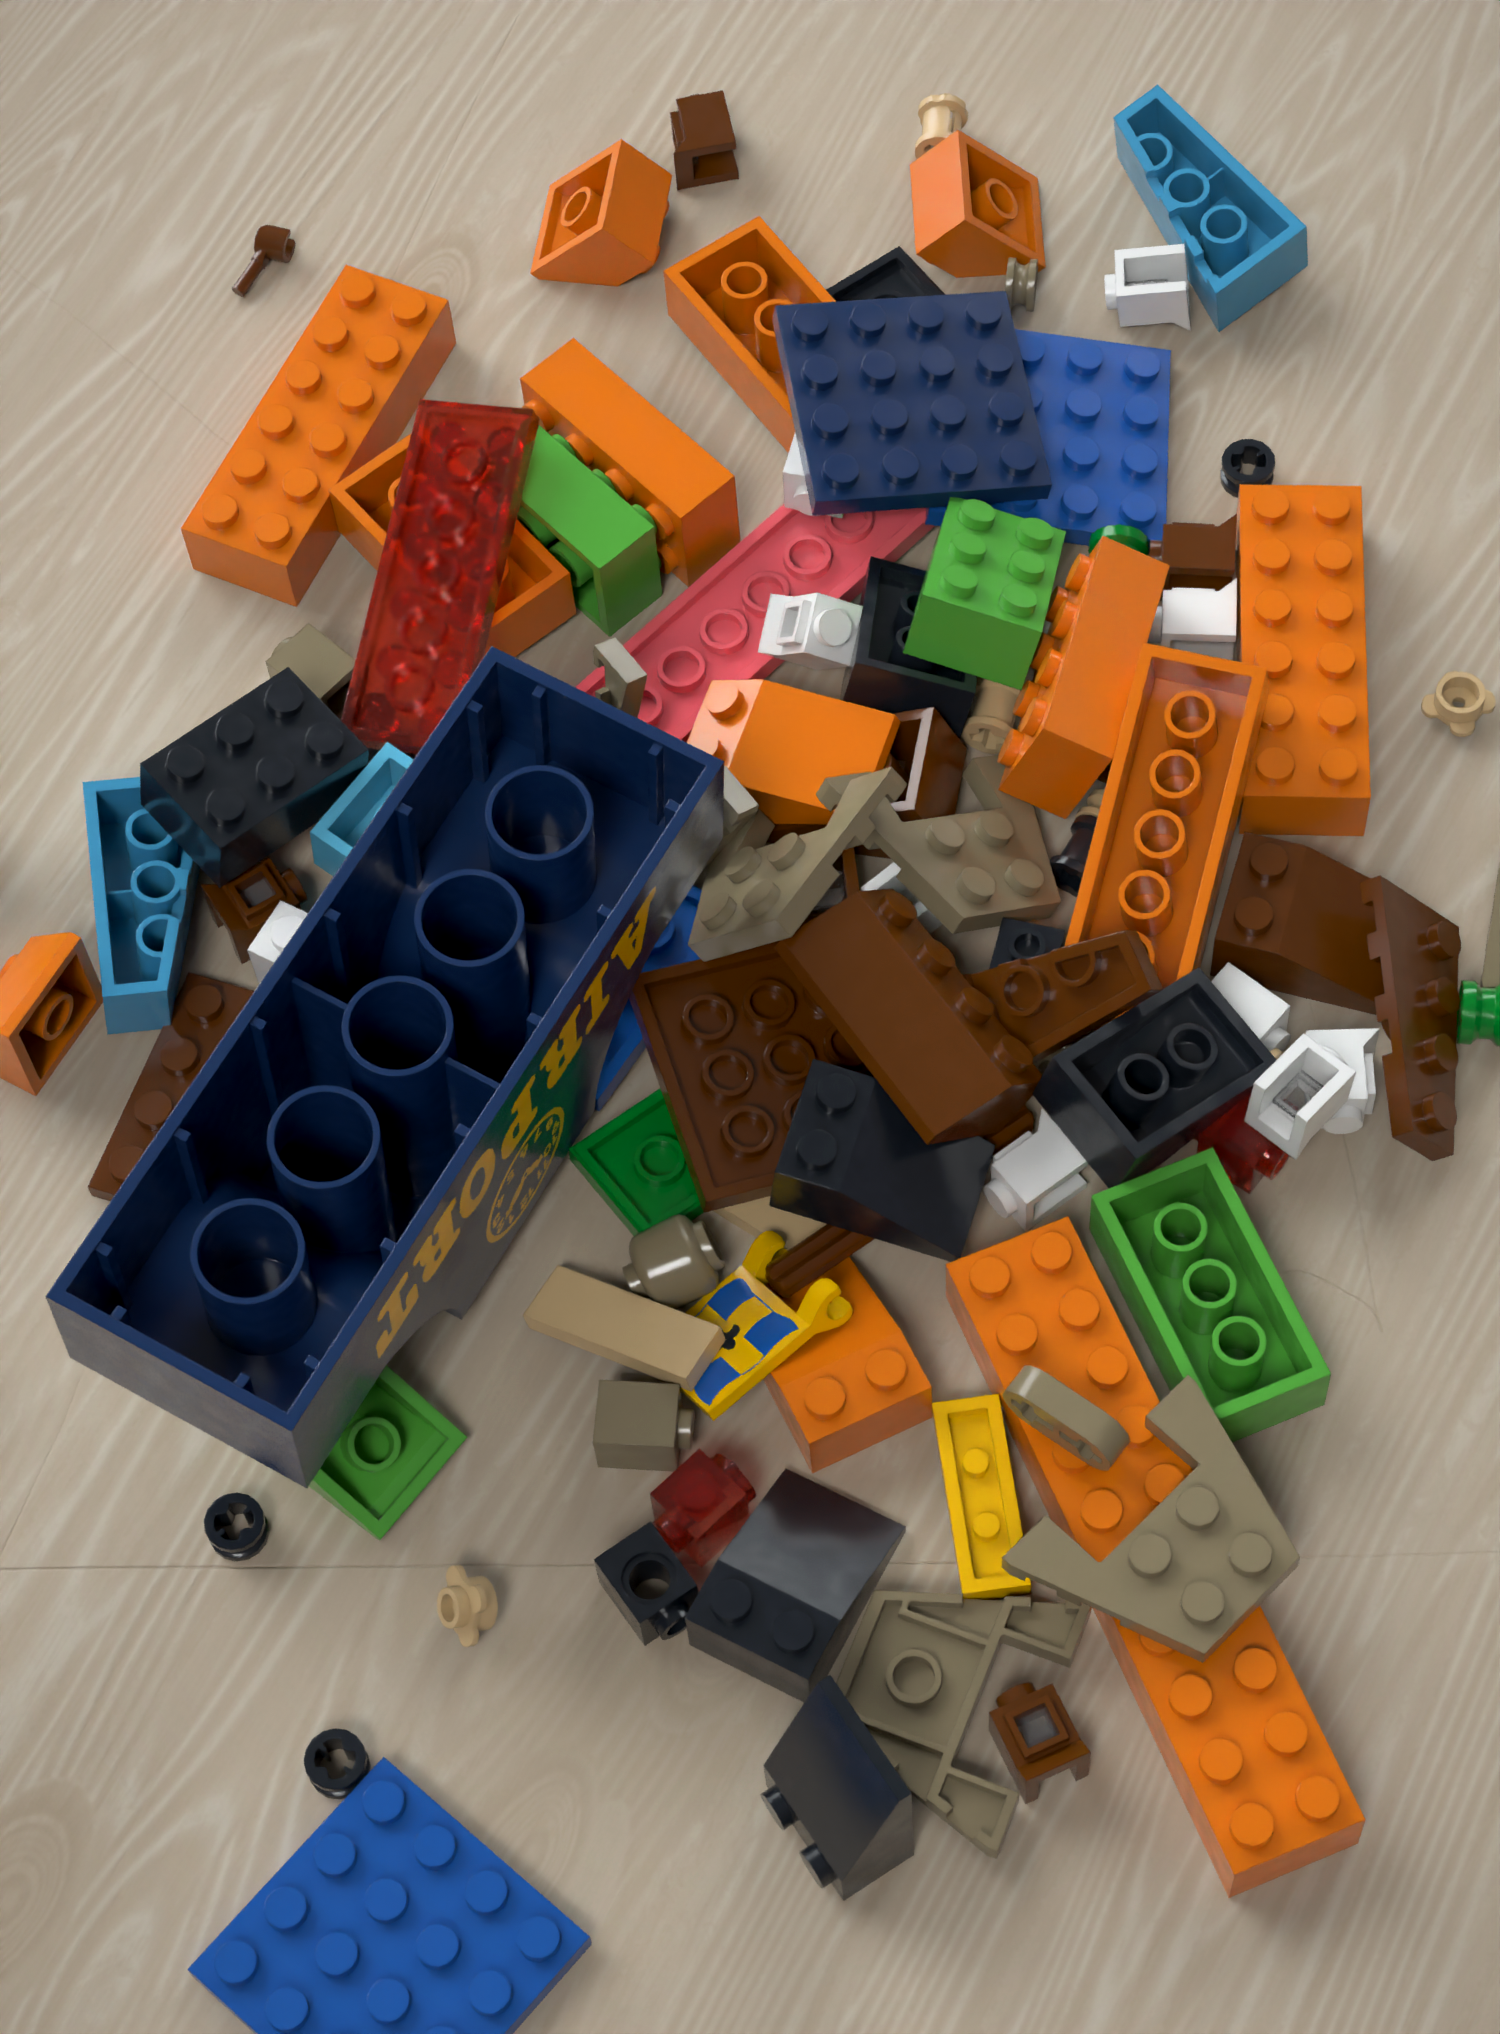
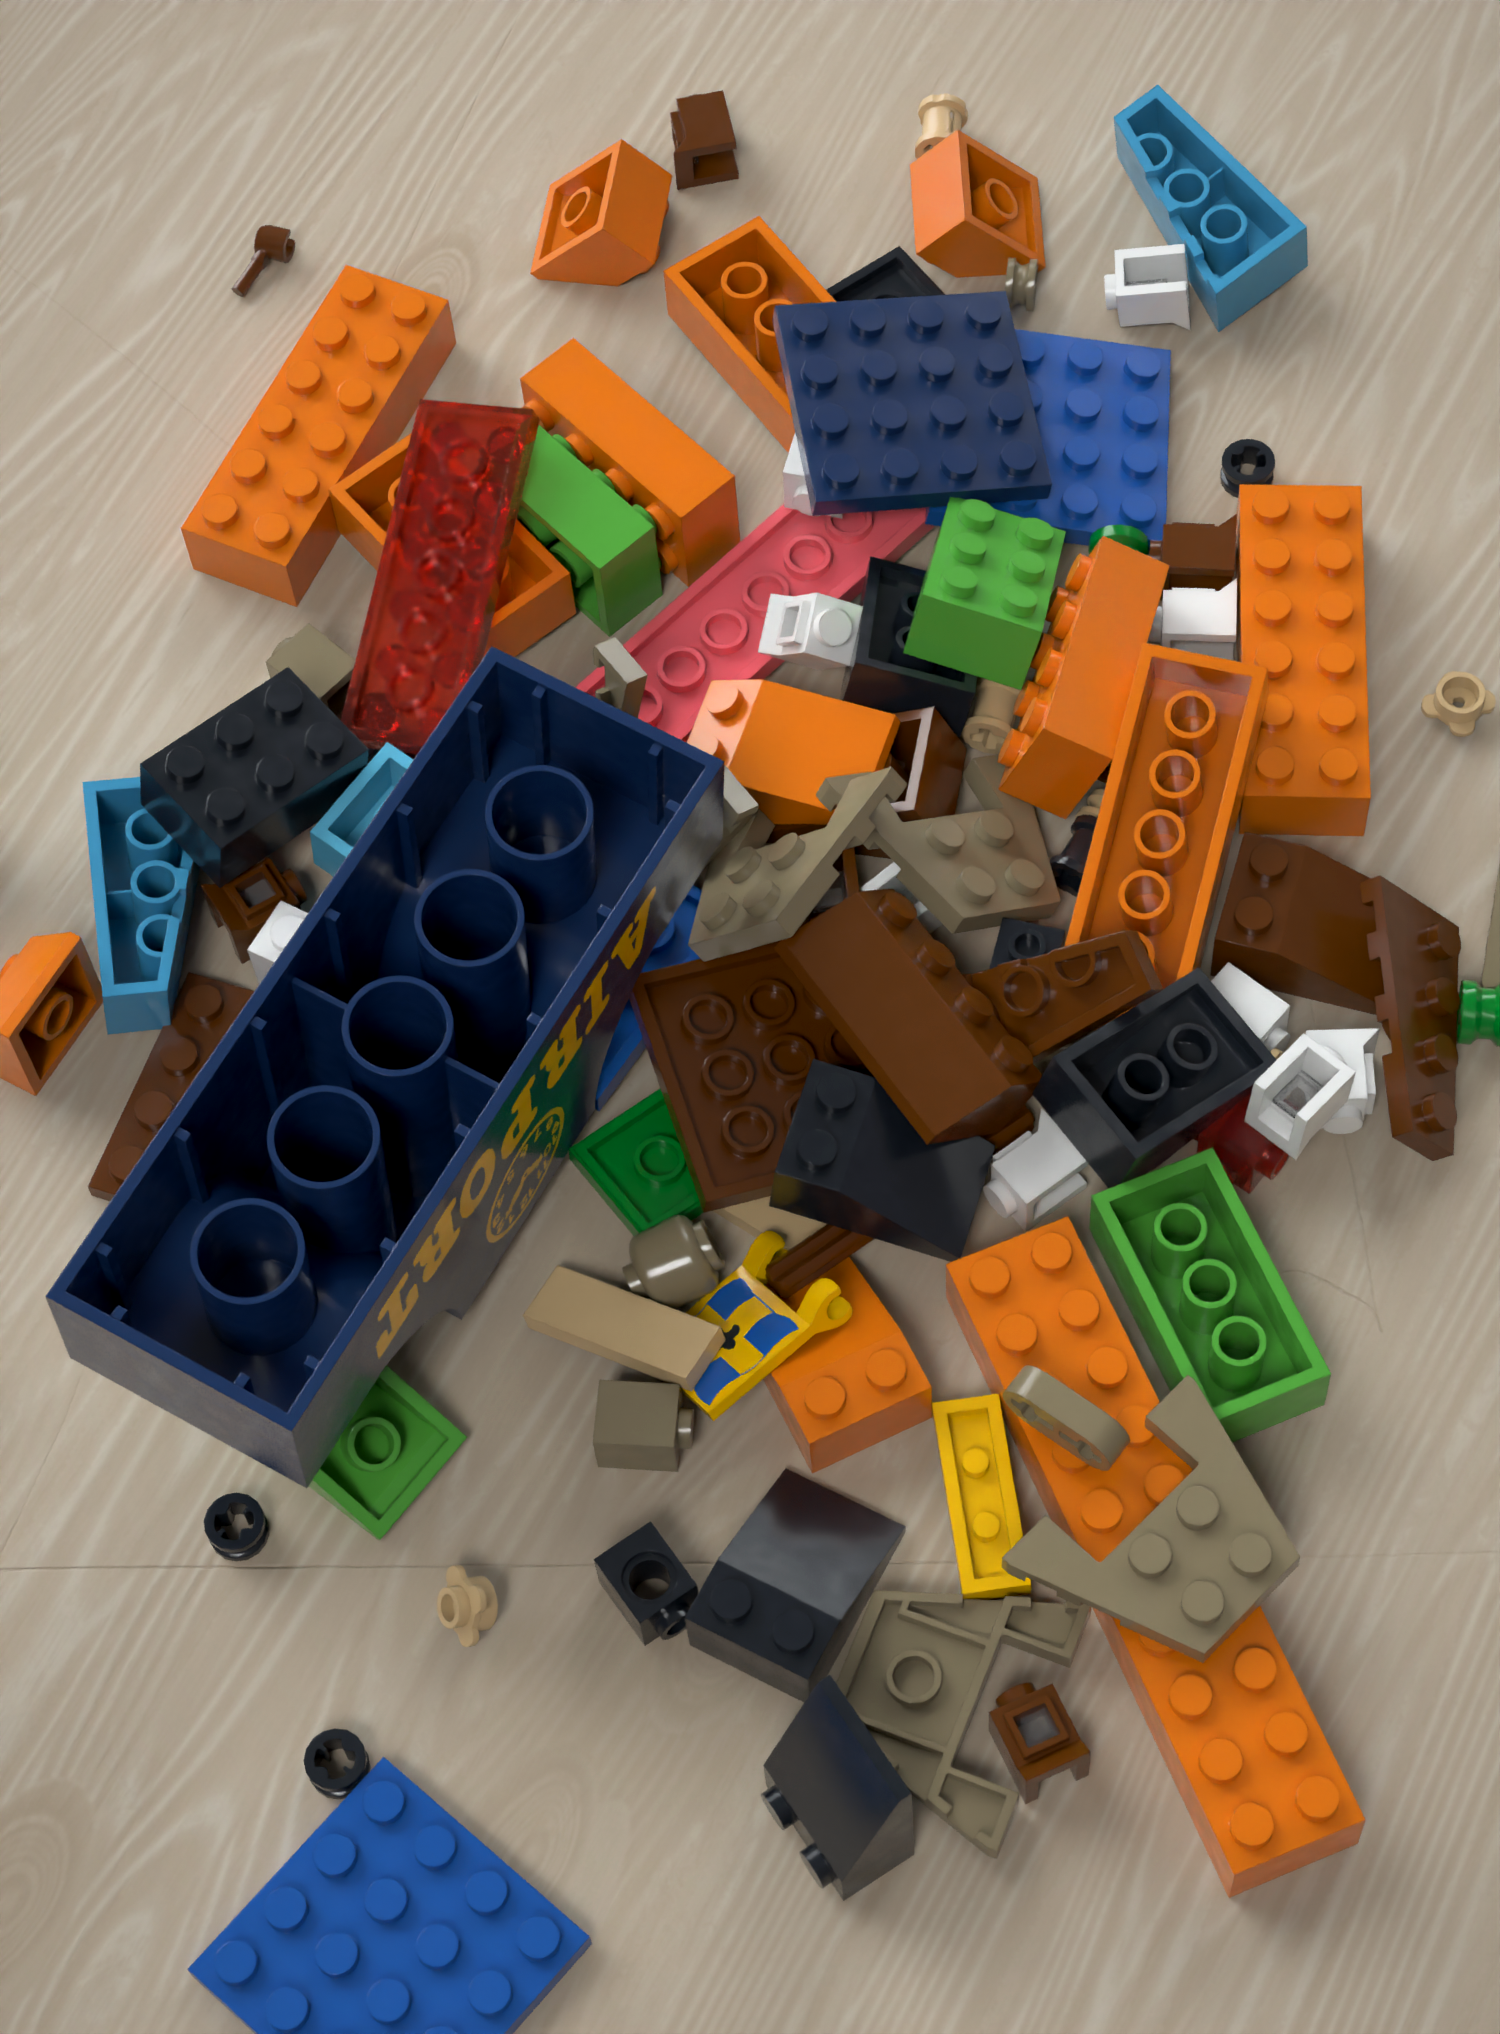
(702, 1505): clear red brick -> none

